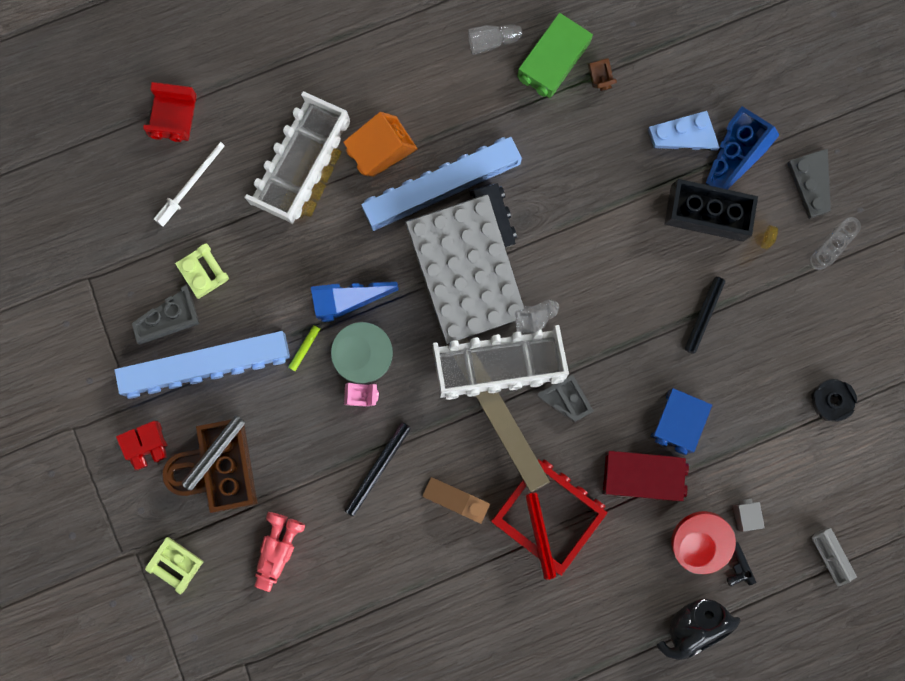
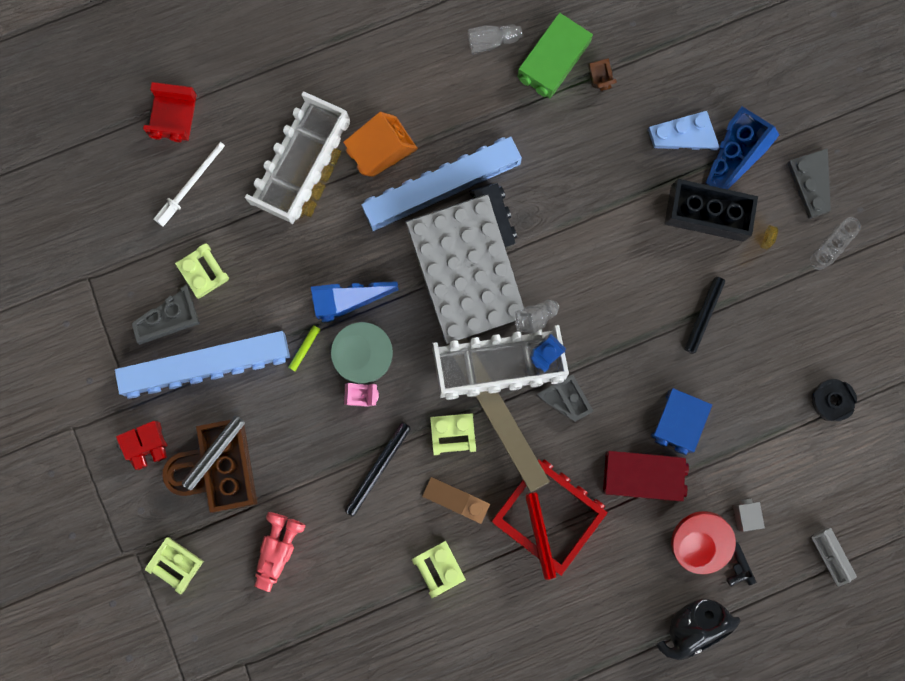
(444, 564): none -> yellowish green plate
(453, 427): none -> yellowish green plate
(546, 352): none -> blue bracket

